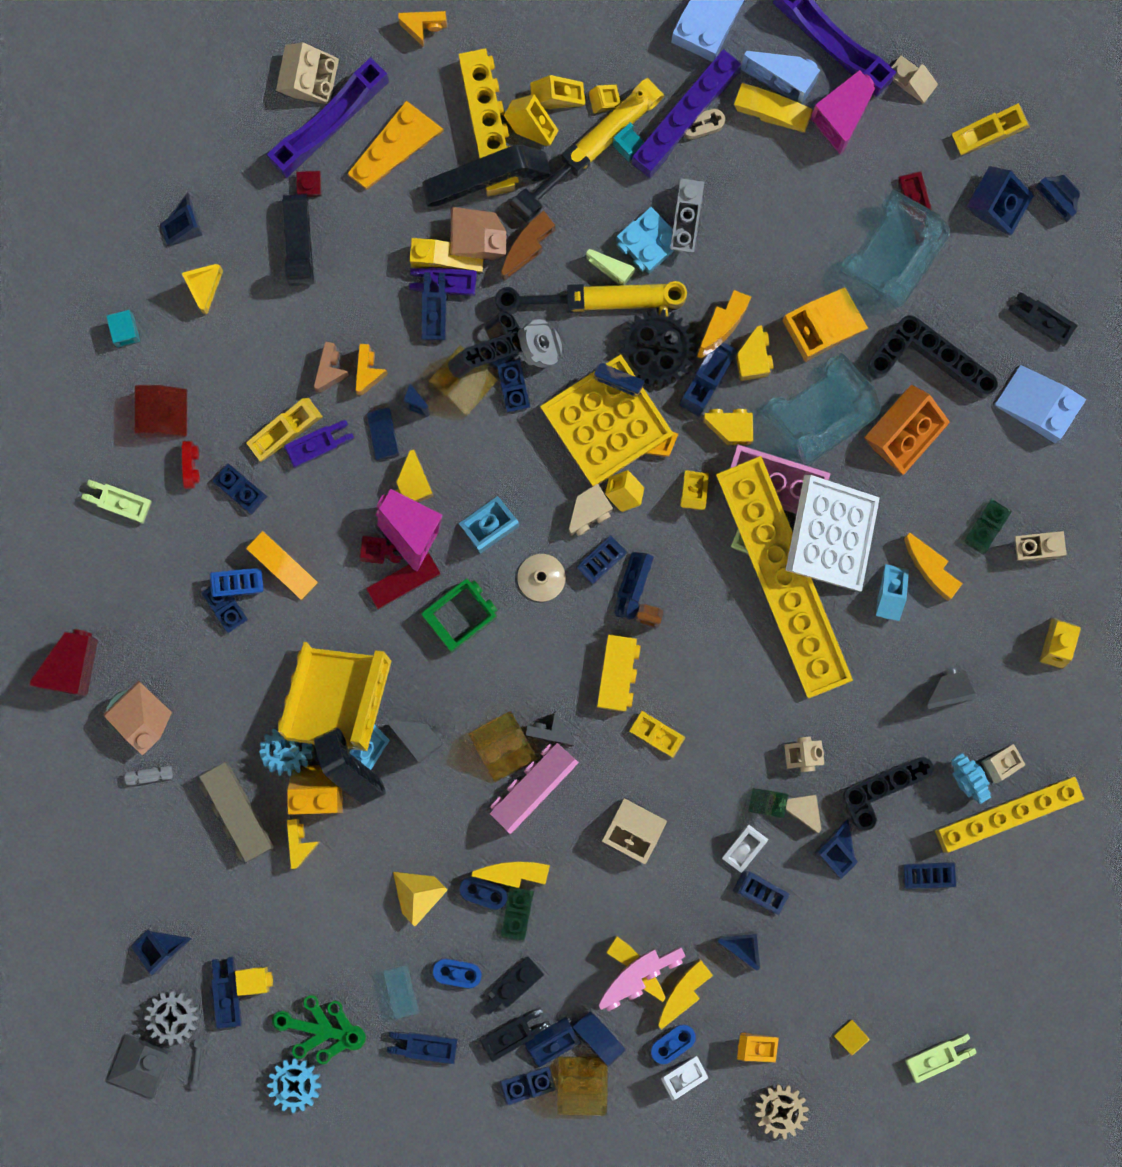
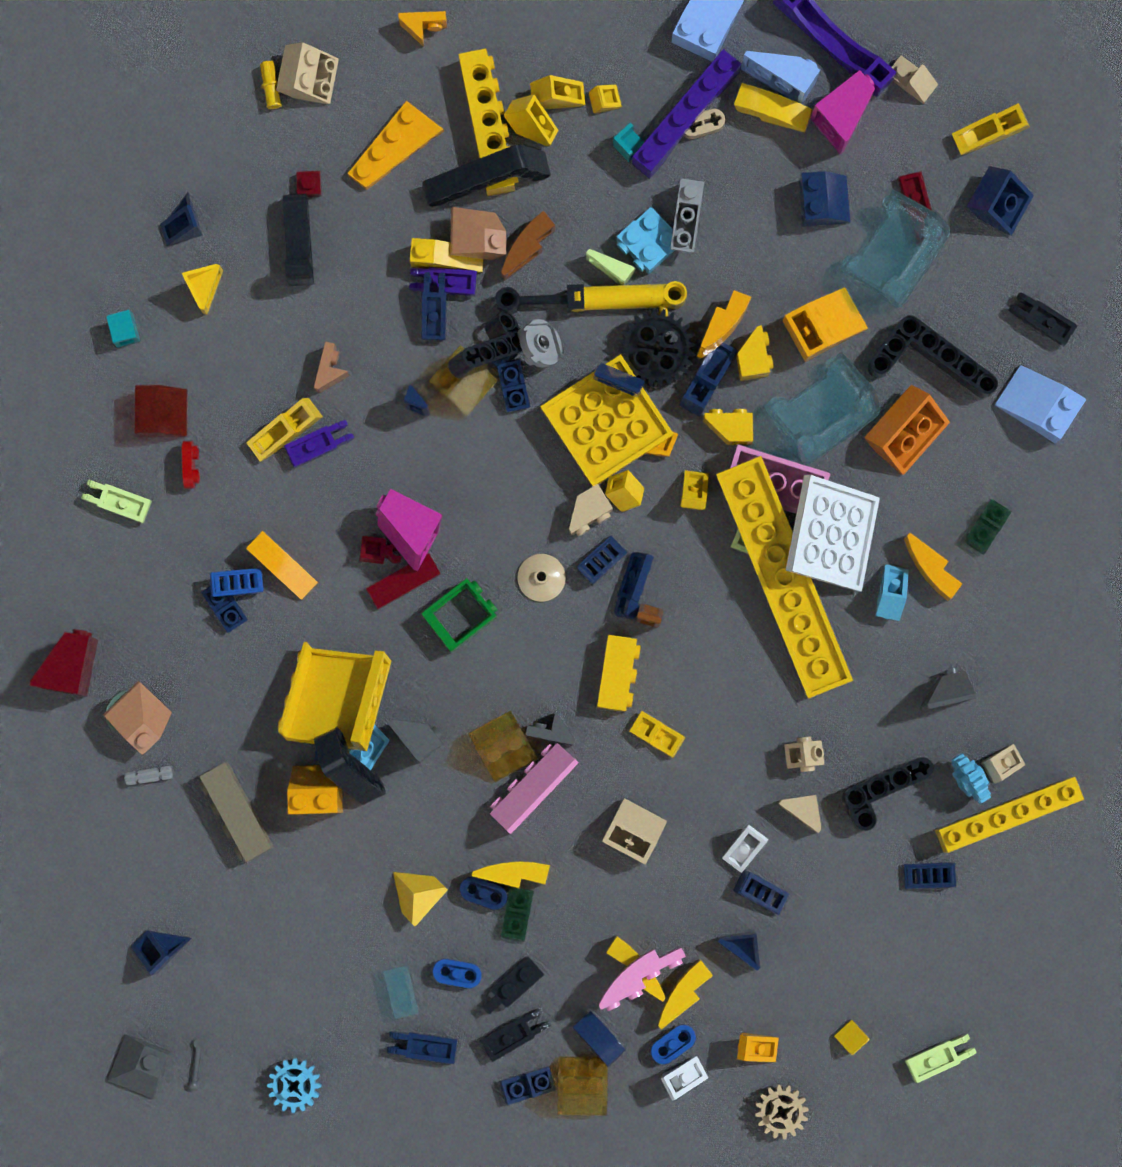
(171, 1029): light grey gear -> none
(225, 996): dark blue hinge -> none
(239, 488): dark blue slope -> none
(253, 981): yellow brick -> none
(270, 85): none -> yellow axle
(286, 753): medium azure gear -> none
(298, 851): yellow slope -> none
(303, 142): dark purple arch -> none
(323, 1030): green plant -> none
(367, 376): light orange slope -> none
(383, 434): dark blue slope -> none
(413, 481): yellow slope -> none
(489, 524): medium azure slope -> none
(552, 1042): dark blue slope -> none
(580, 155): yellow piece -> none
(768, 803): clear green slope -> none
(824, 198): none -> dark blue slope
(838, 850): dark blue slope -> none
(1040, 546): tan slope -> none
(1060, 194): dark blue slope -> none
(1060, 643): yellow torso -> none

